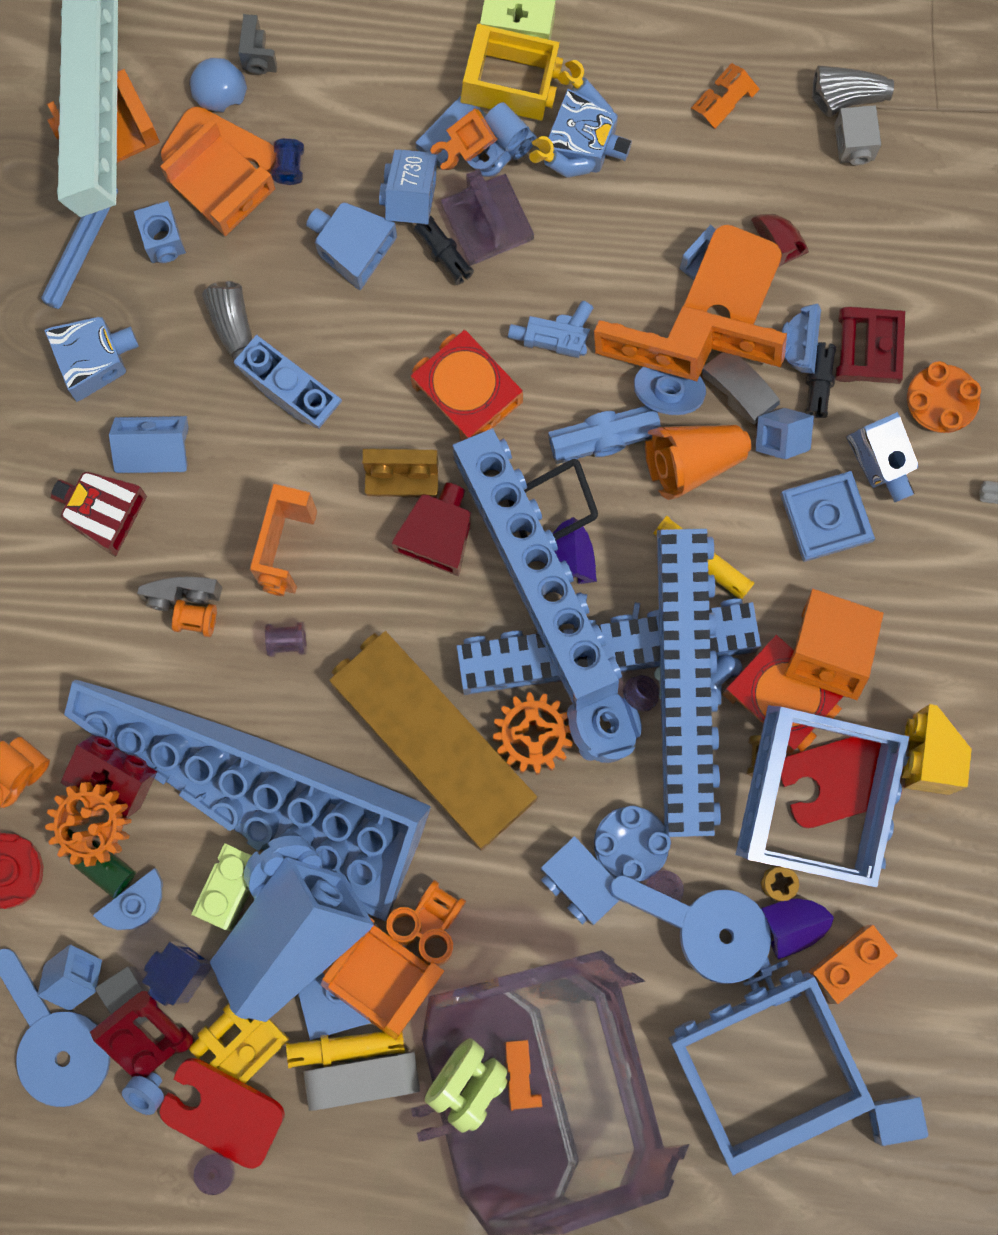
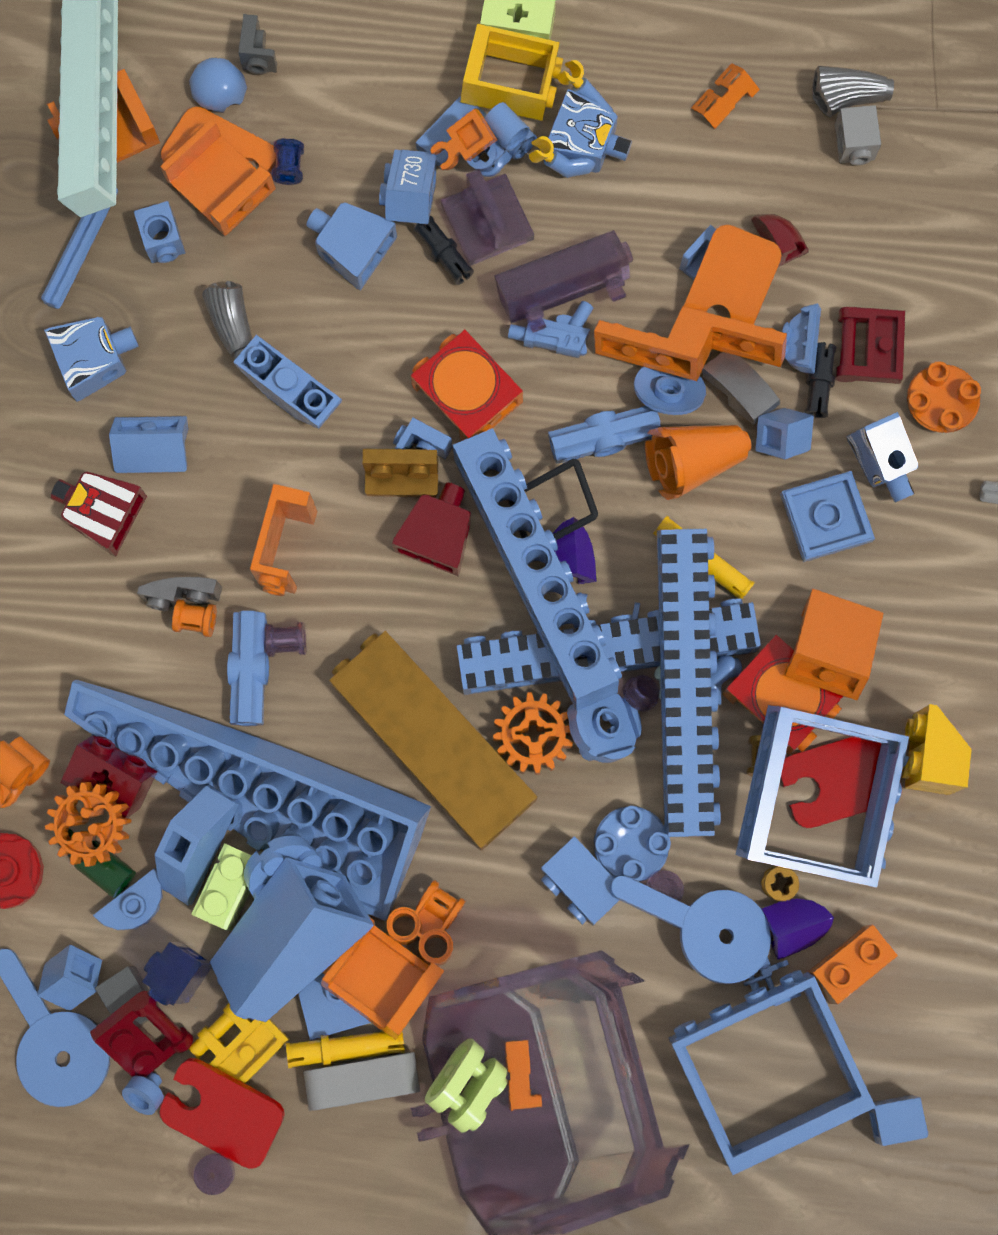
(193, 843): none -> medium blue slope
(248, 668): none -> medium blue piece
(425, 438): none -> medium blue bracket
(564, 277): none -> clear purple brick

